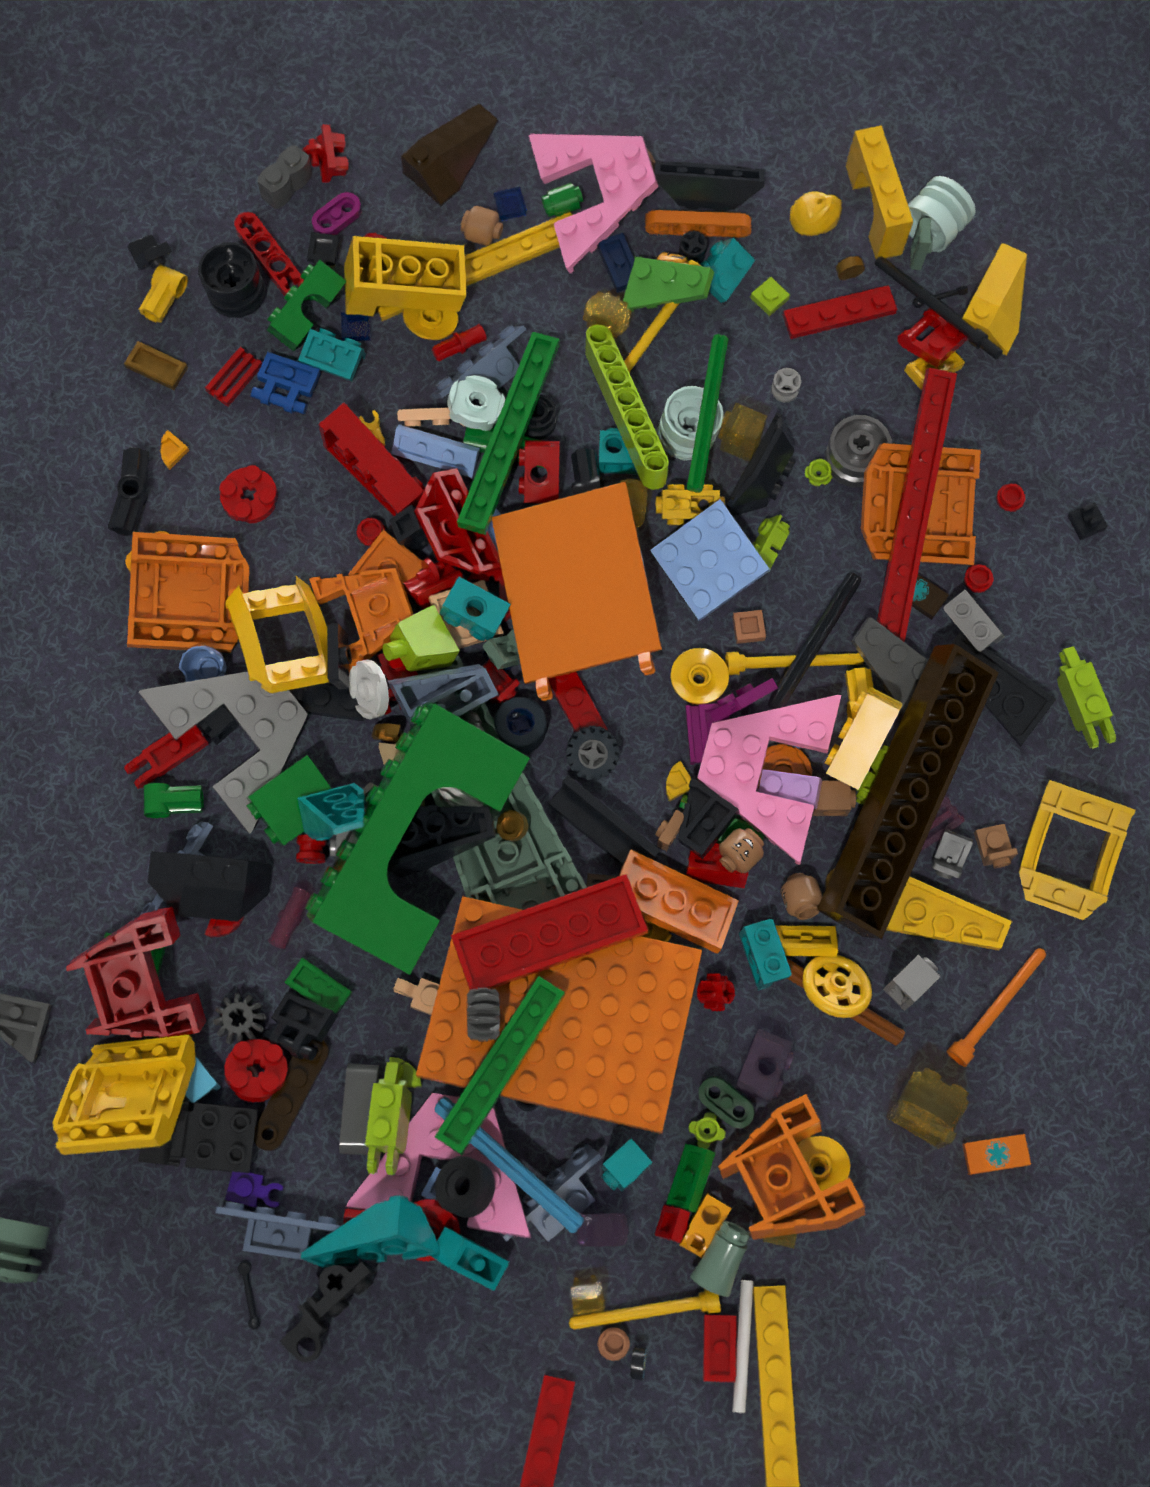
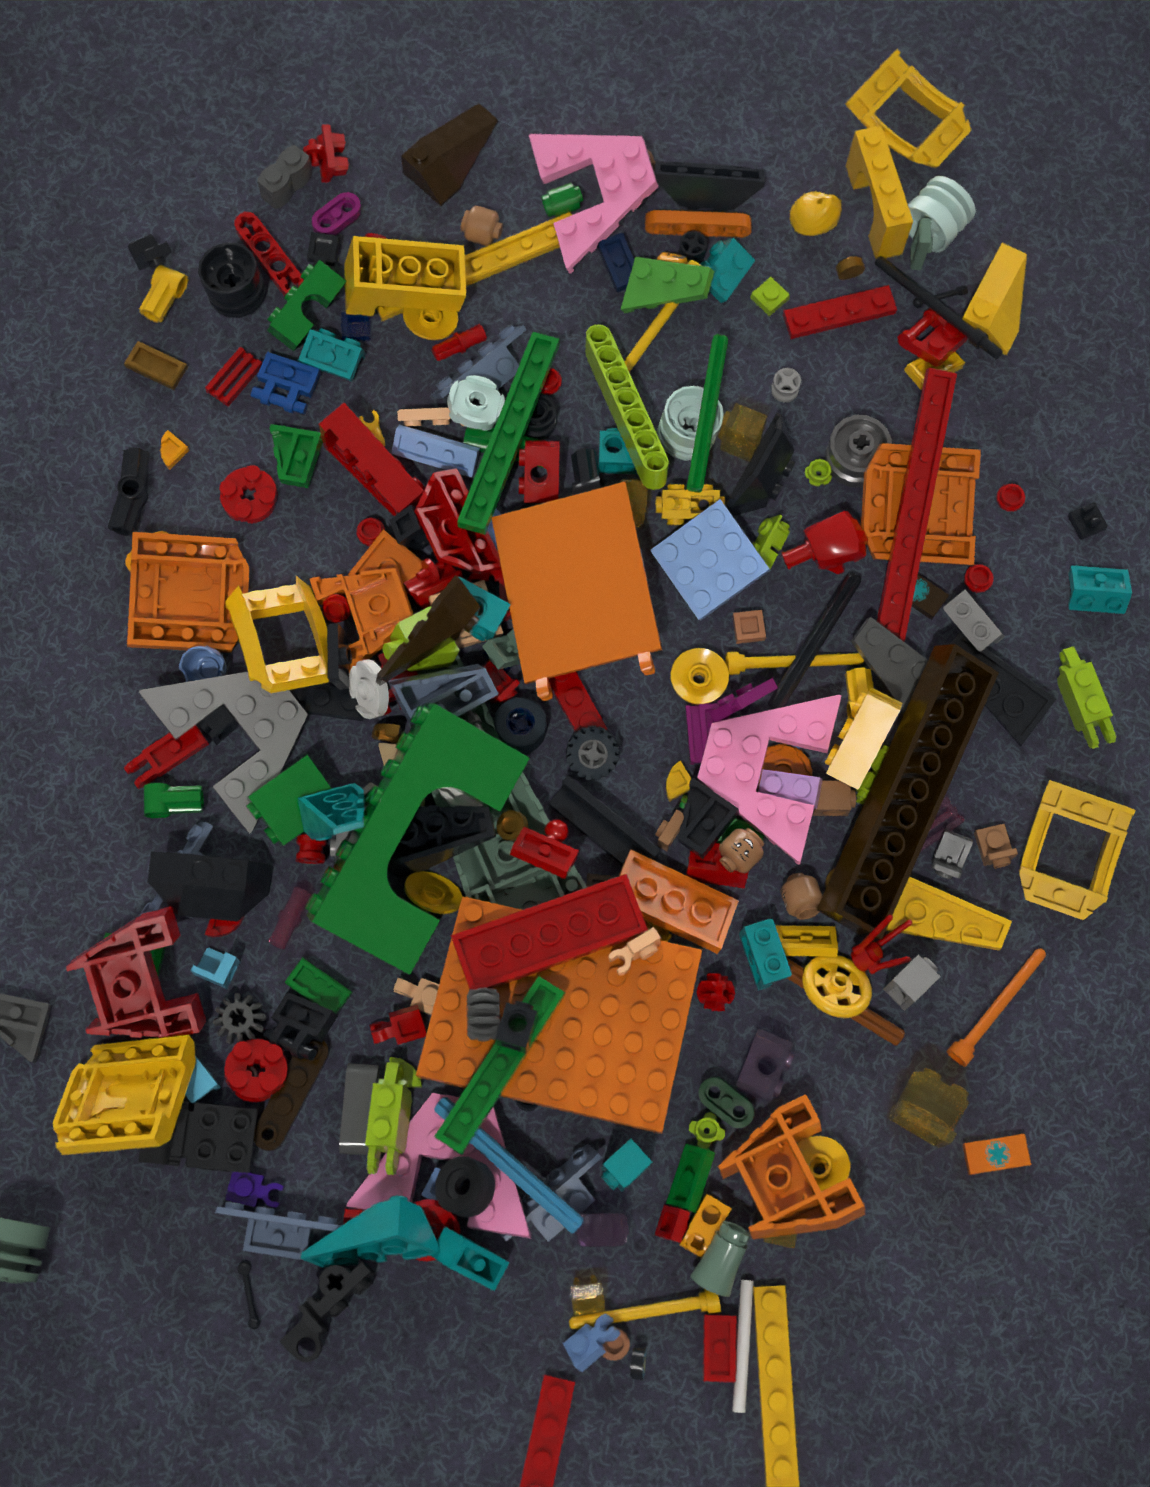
(216, 967): none -> medium azure panel
(295, 454): none -> green wing
(336, 608): none -> red plate
(403, 1025): none -> red plate
(433, 892): none -> yellow dish
(447, 620): none -> dark brown wedge
(510, 203): clear blue tile -> none
(517, 1040): none -> black brick
(546, 850): none -> red plate
(552, 382): none -> red plate
(587, 1343): none -> medium blue plate
(607, 311): clear yellow gear -> none
(642, 946): none -> light nougat plate
(830, 544): none -> red piece
(868, 955): none -> red plant
(882, 84): none -> yellow wedge
(1099, 589): none -> teal bracket

